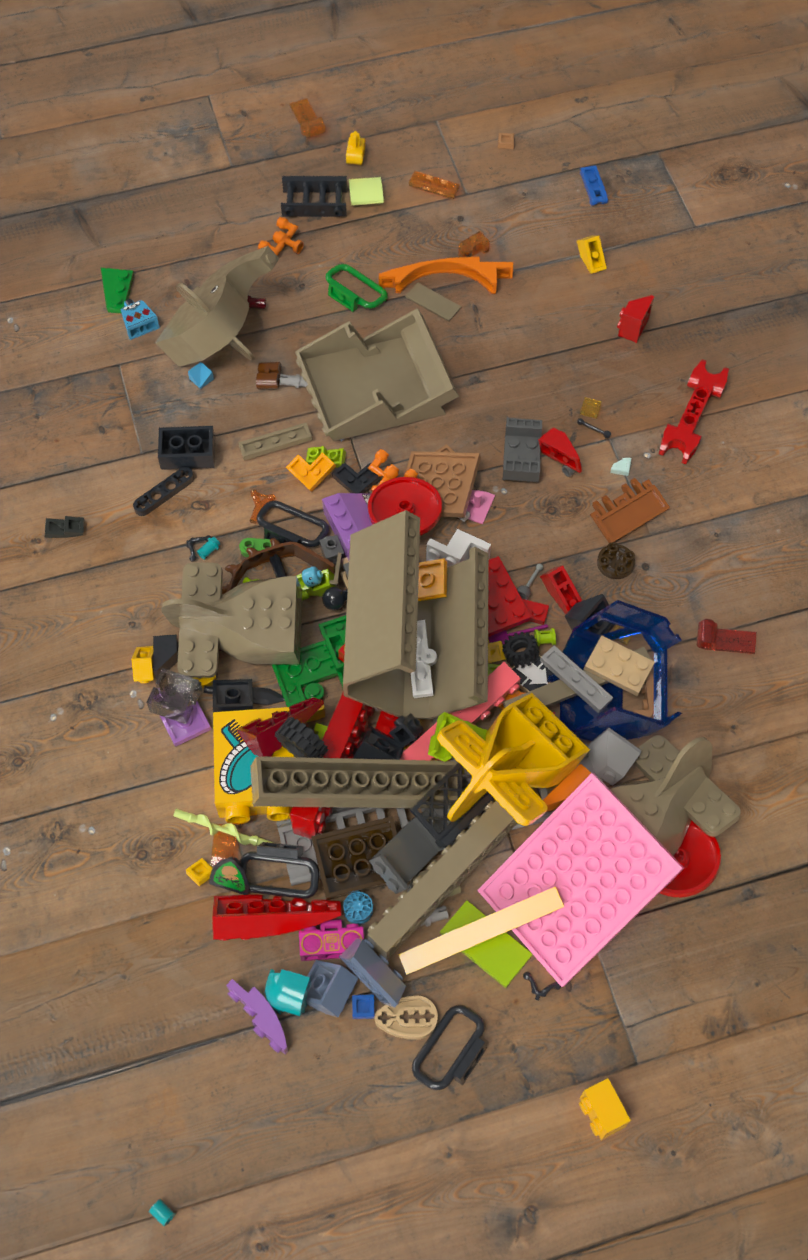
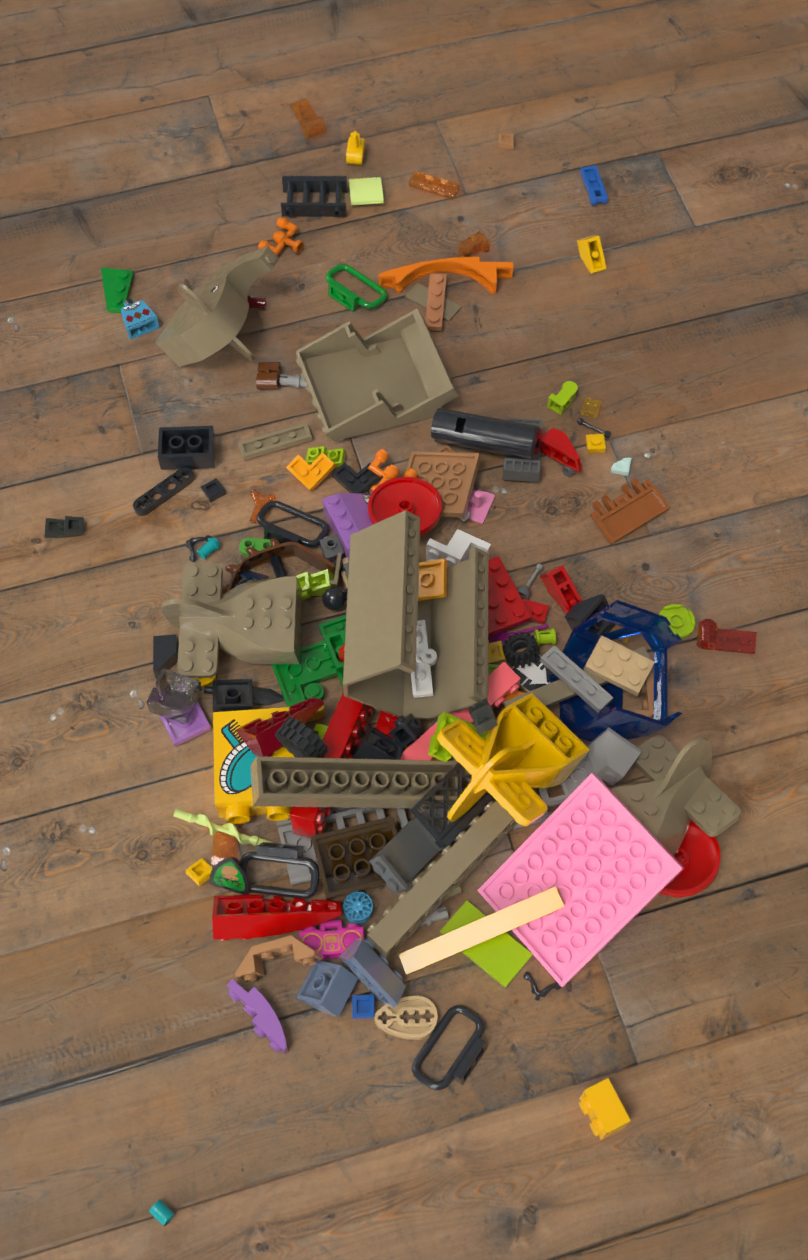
(143, 664): yellow slope -> none
(200, 375): dark azure slope -> none
(213, 490): none -> black tile
(251, 575): none -> dark blue piece
(252, 965): none -> medium nougat slope
(287, 991): teal brick -> none
(312, 576): medium azure piece -> none
(435, 301): none -> nougat plate
(482, 716): none -> pearl dark grey slope
(486, 433): none -> black piece
(561, 401): none -> lime leg
(566, 787): orange slope -> none
(595, 443): none -> yellow plate
(616, 561): dark brown tile -> none
(635, 318): red slope -> none
(681, 619): none -> lime tile
(683, 435): red piece -> none

